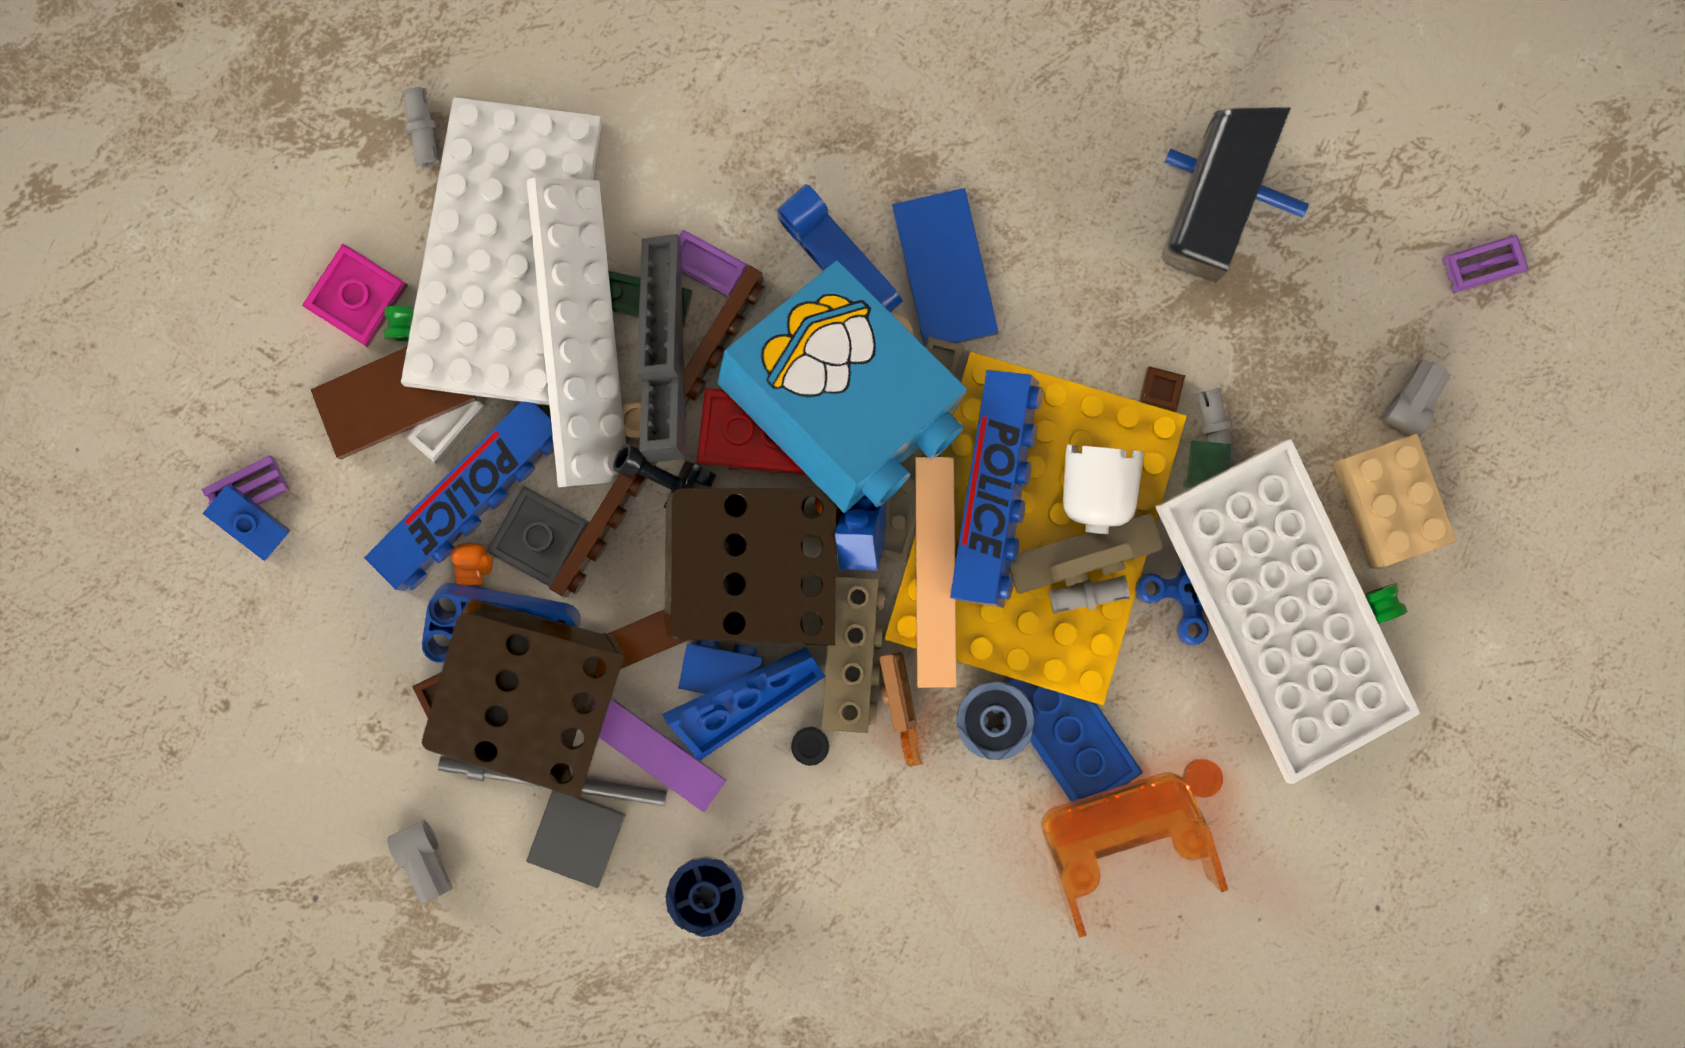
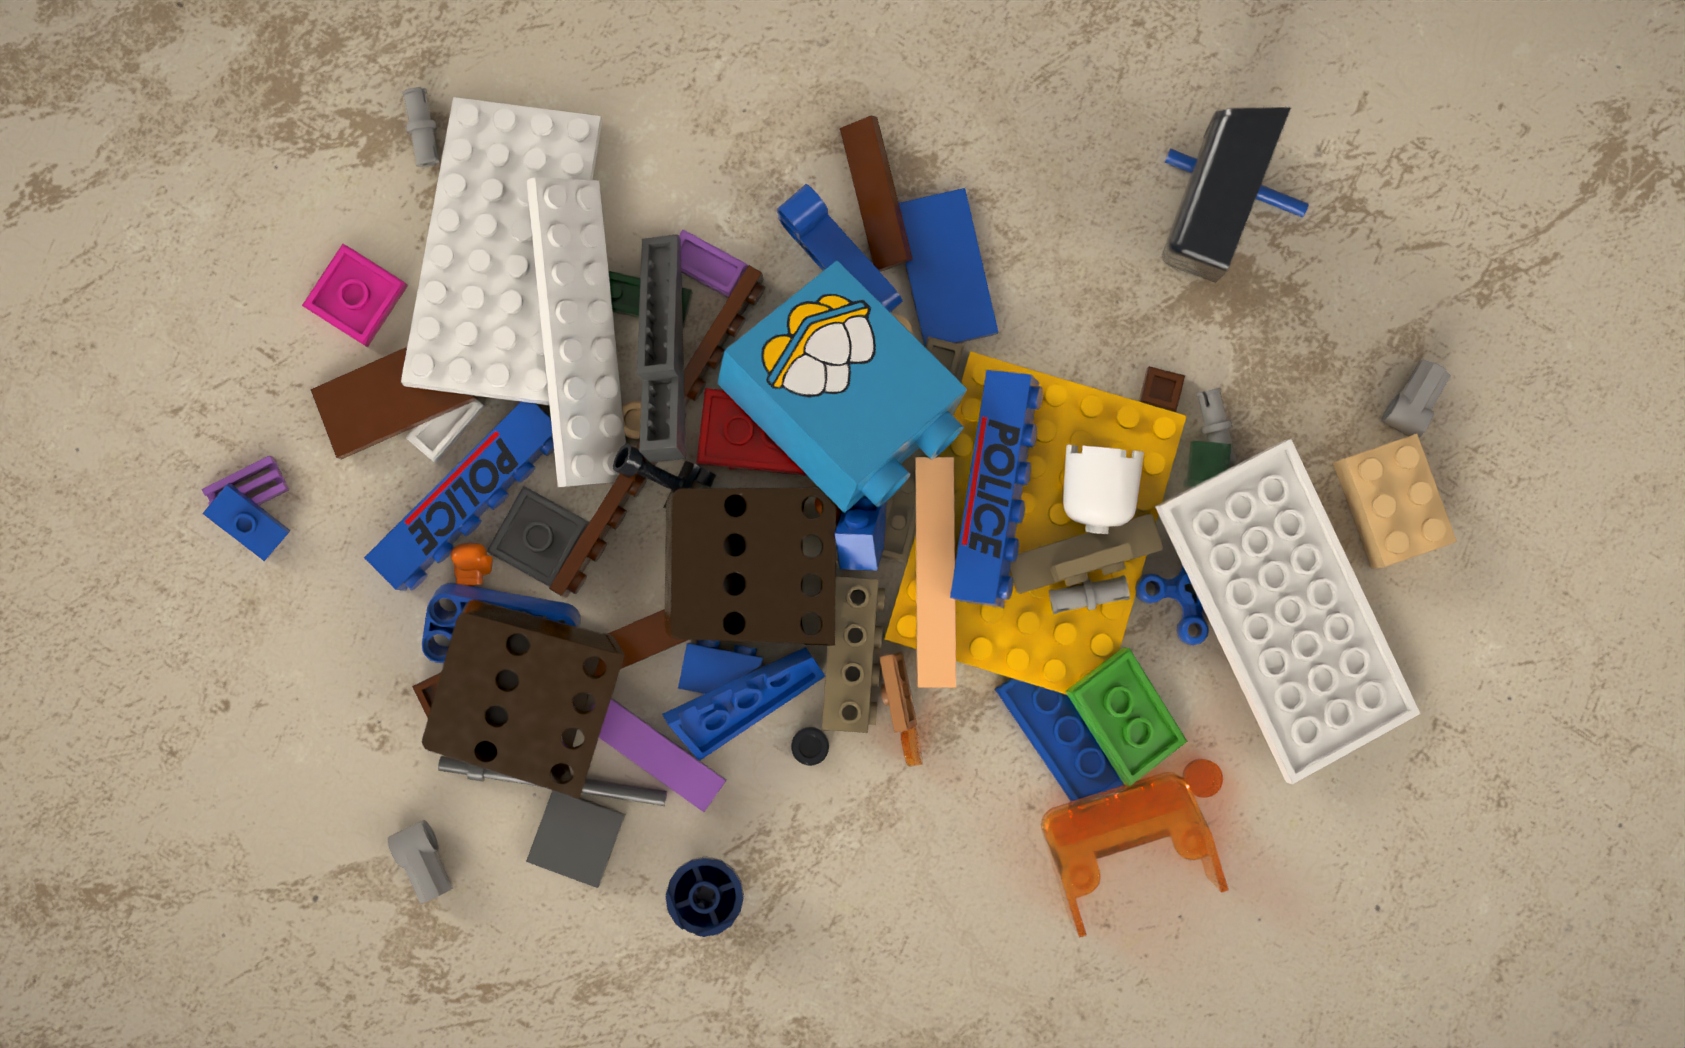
(398, 323): green wheel -> none
(876, 193): none -> reddish brown tile
(995, 742): sand blue brick -> none
(1126, 716): none -> bright green tile
(1385, 603): green wheel -> none
(1455, 273): medium lavender tile -> none

